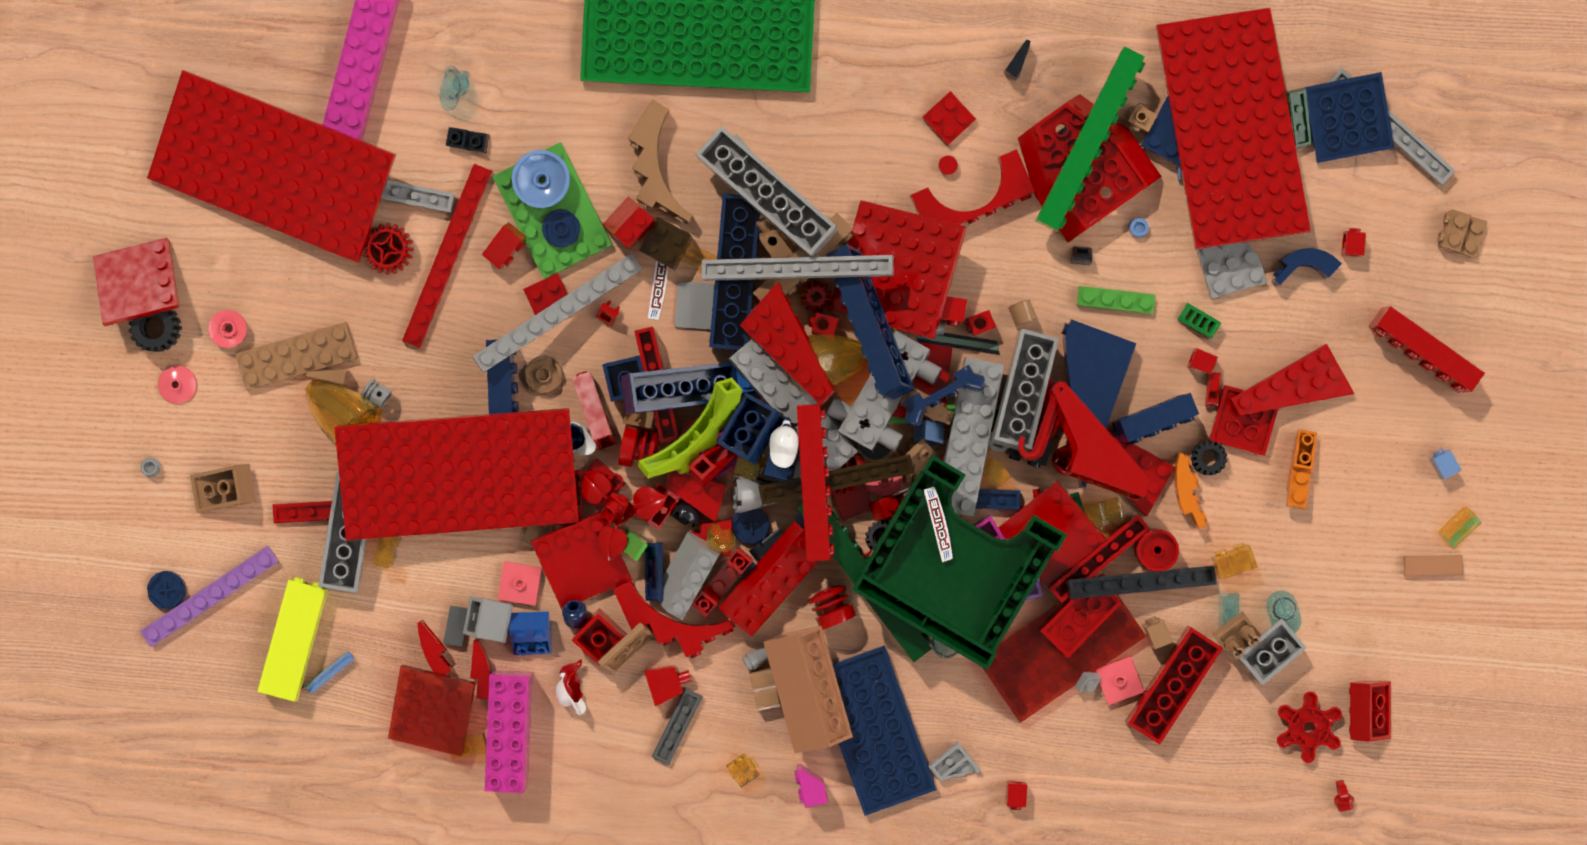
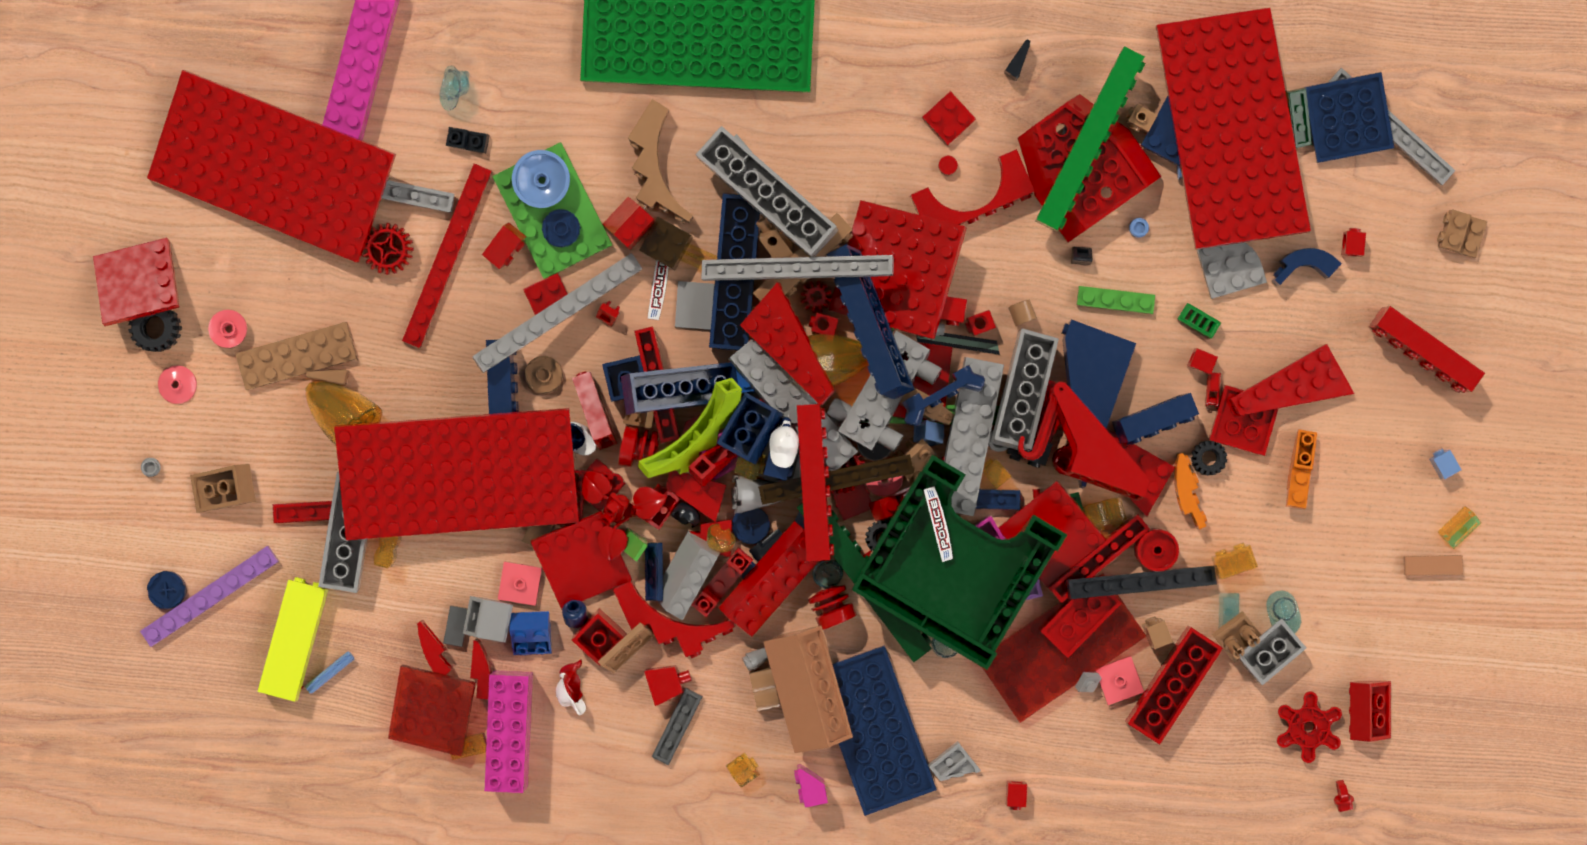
(373, 390): light grey piece -> none
(827, 573): none -> clear light blue hair

